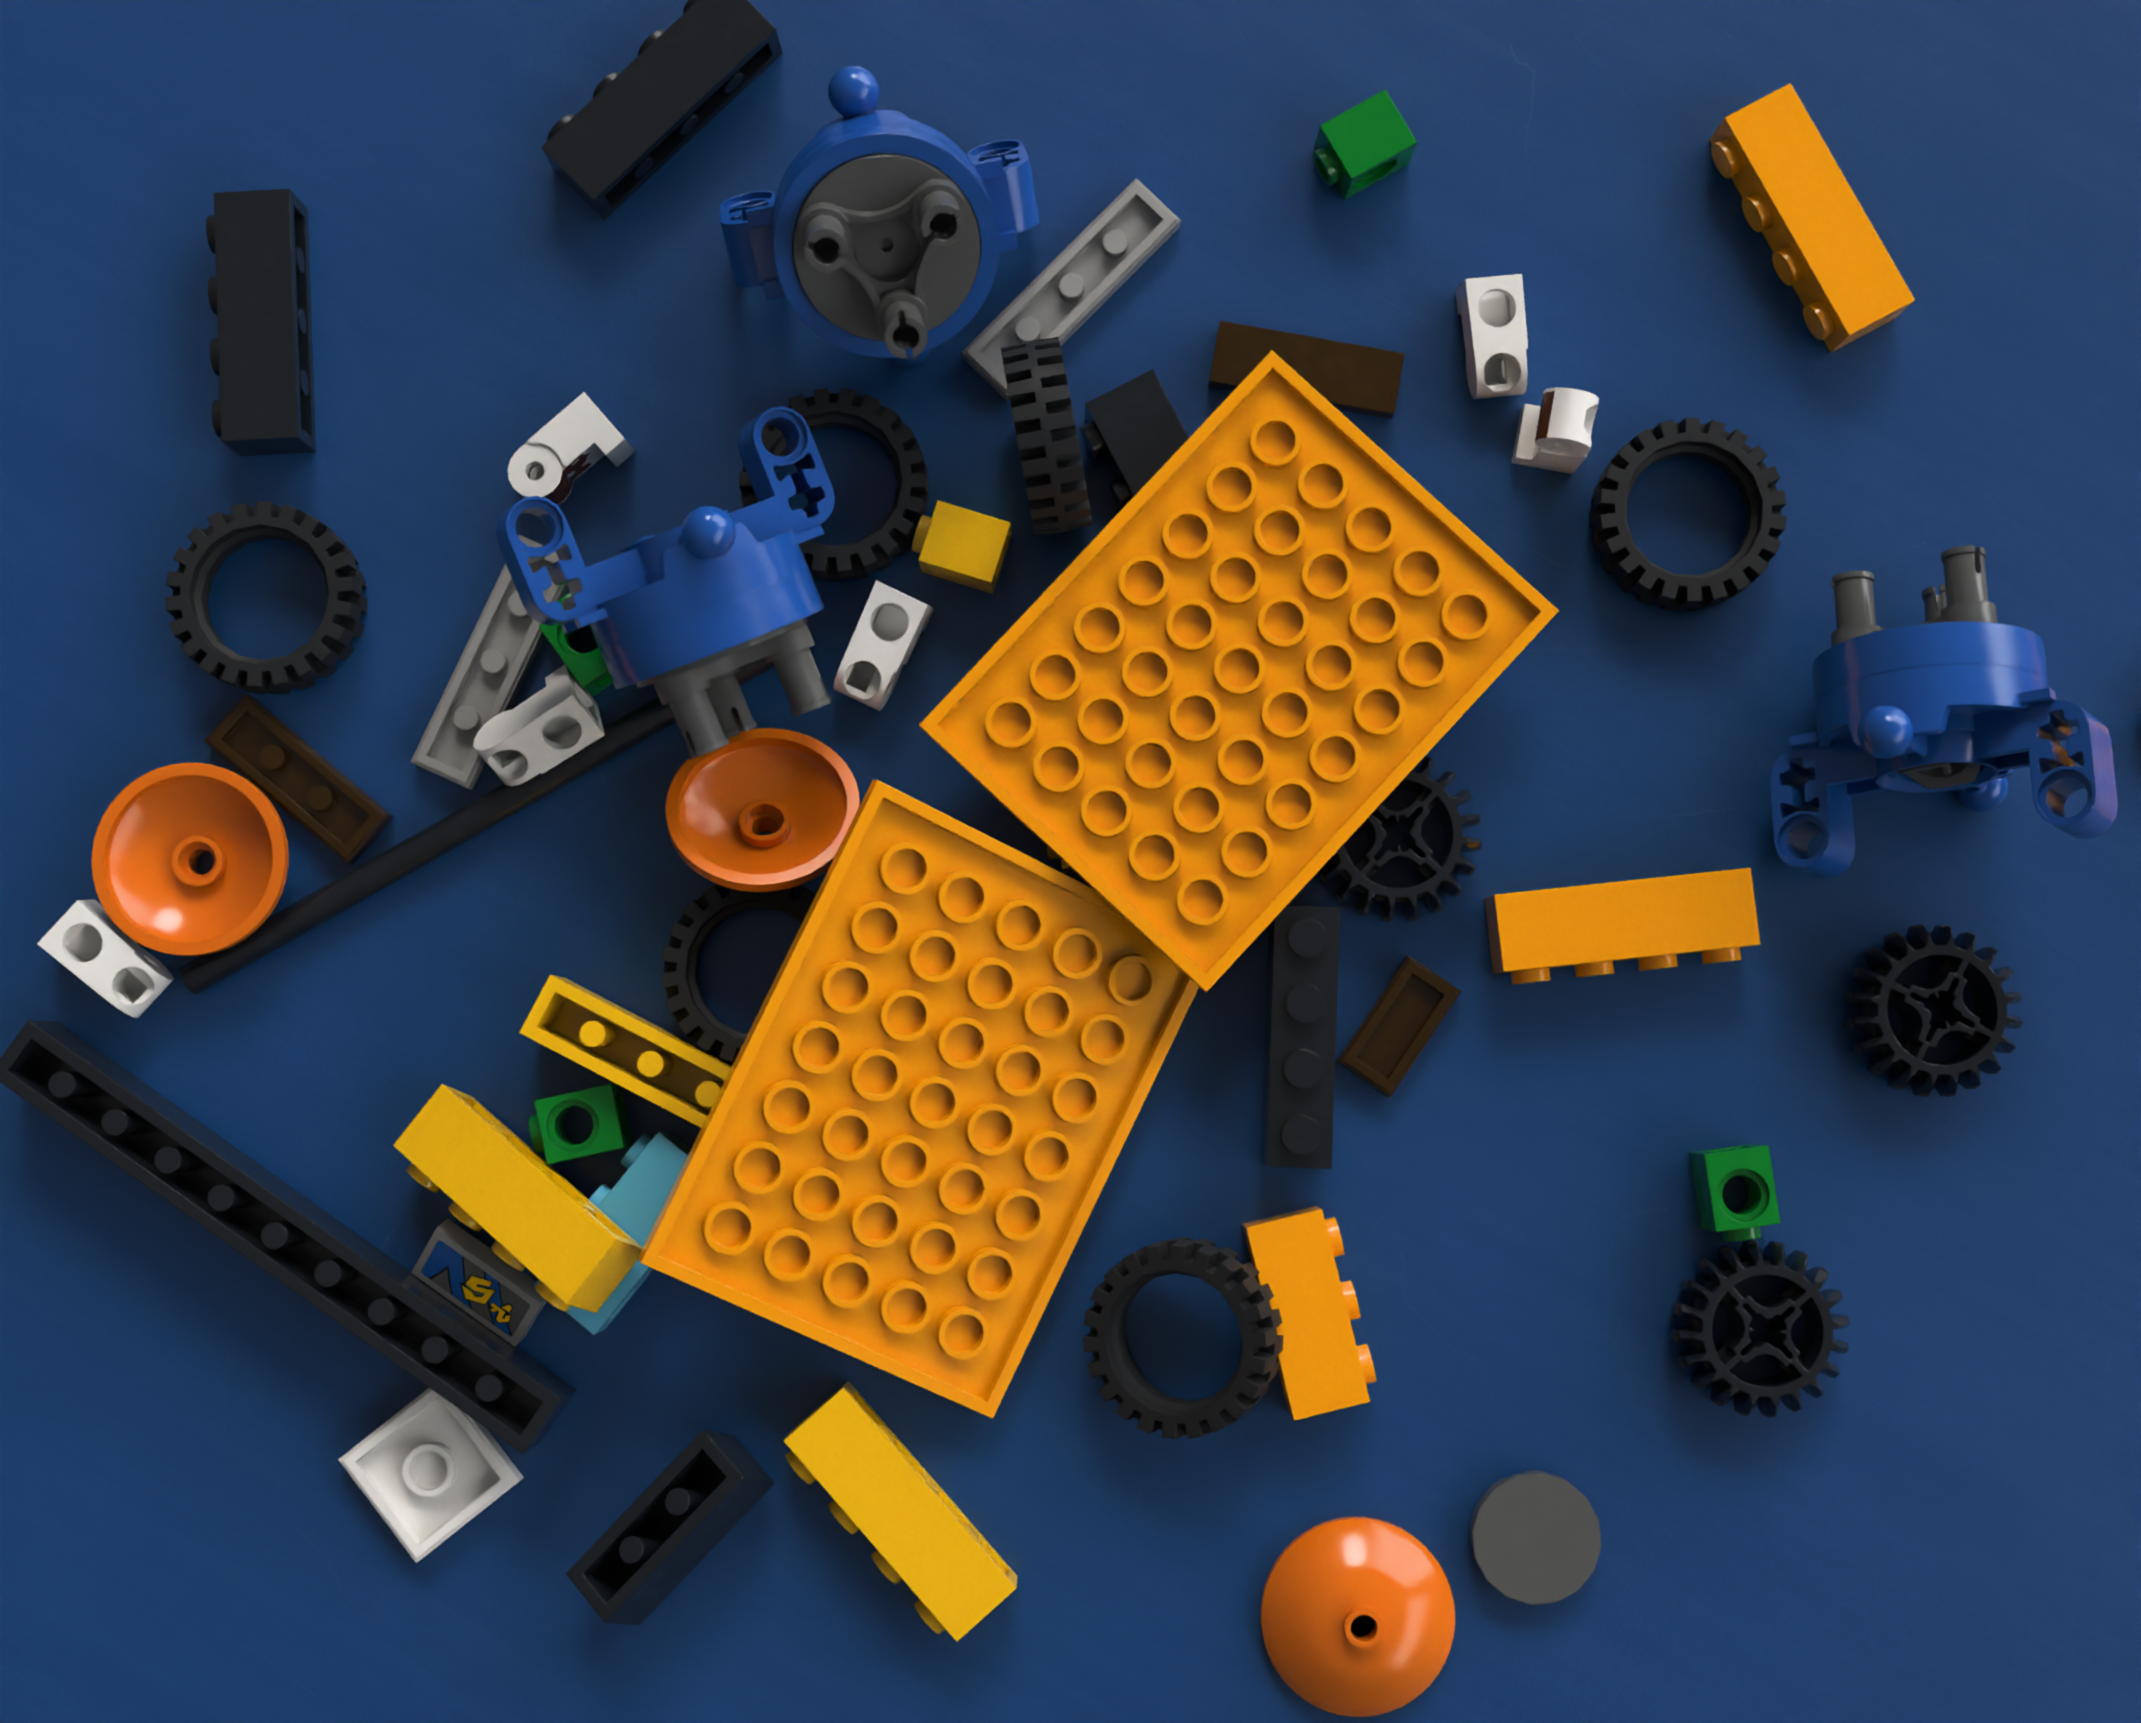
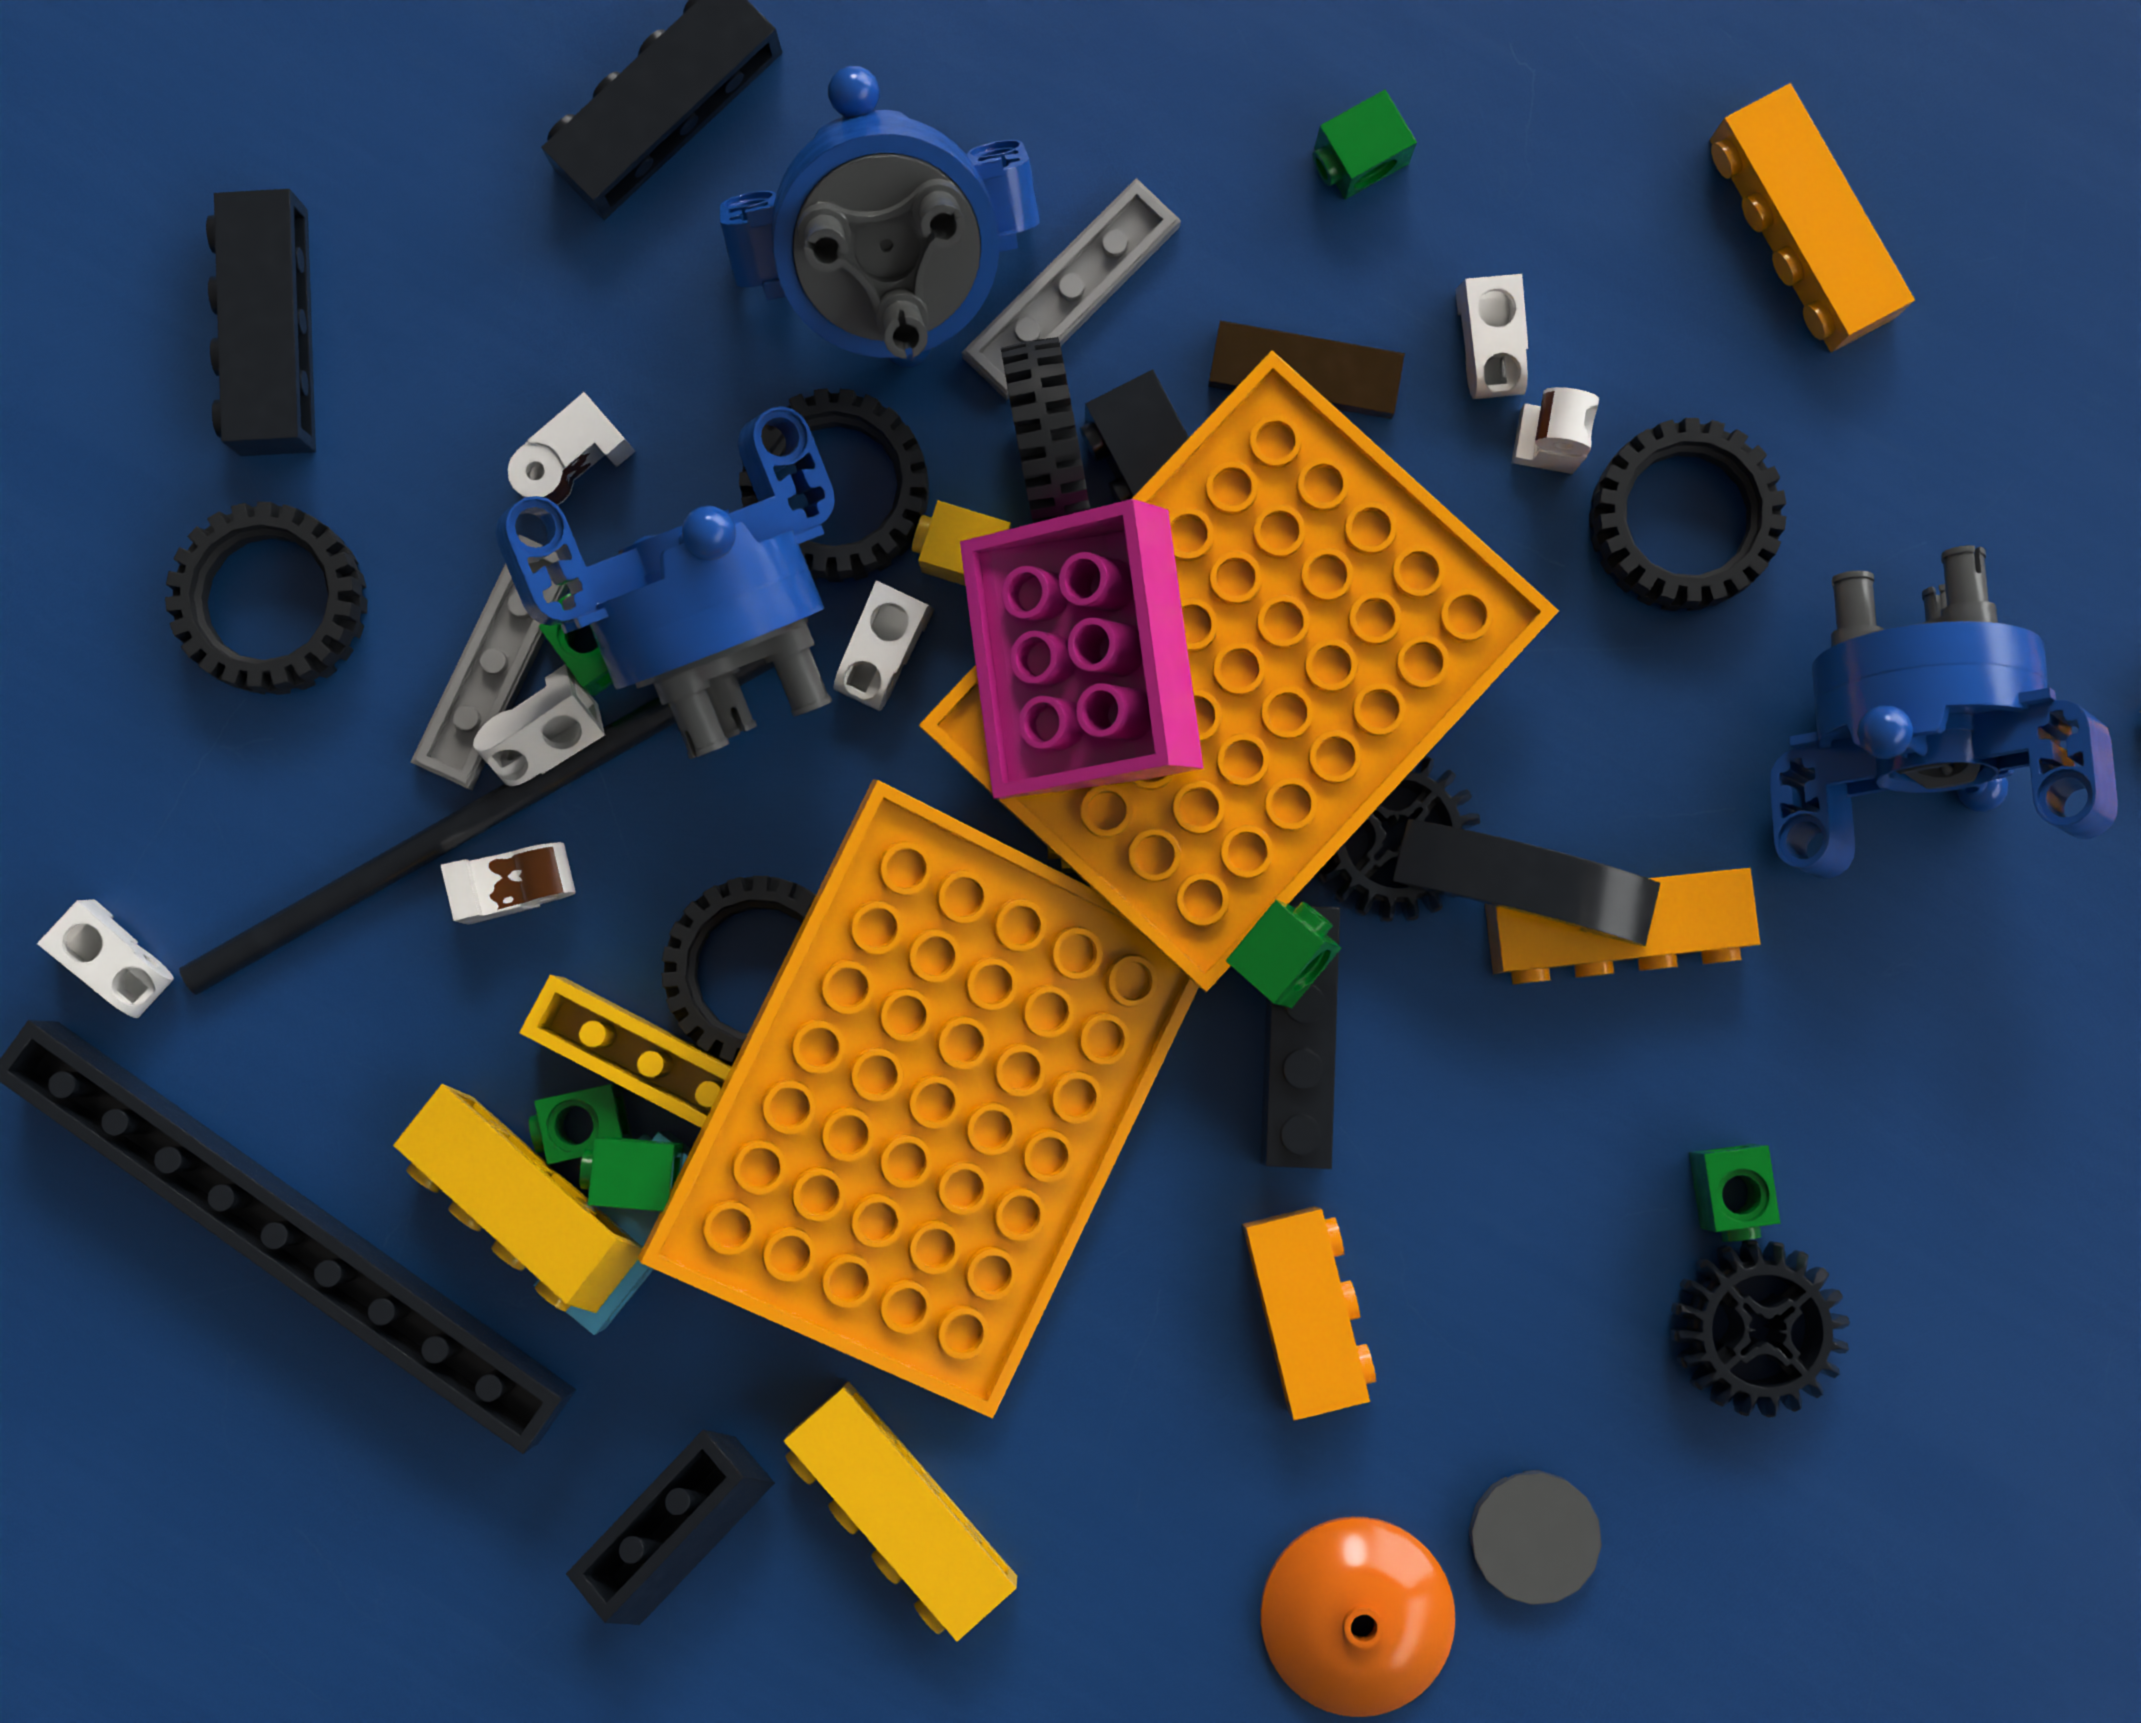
(151, 849): orange dish -> none
(299, 779): dark brown tile -> none
(430, 1471): white tile -> none
(479, 1282): tile -> none
(507, 882): none -> leg
(630, 1172): none -> green brick
(759, 785): orange dish -> none
(1081, 651): none -> dark pink slope
(1122, 1376): black tyre -> none
(1285, 952): none -> green brick
(1398, 1026): dark brown tile -> none
(1526, 880): none -> black slope
(1946, 986): black gear -> none

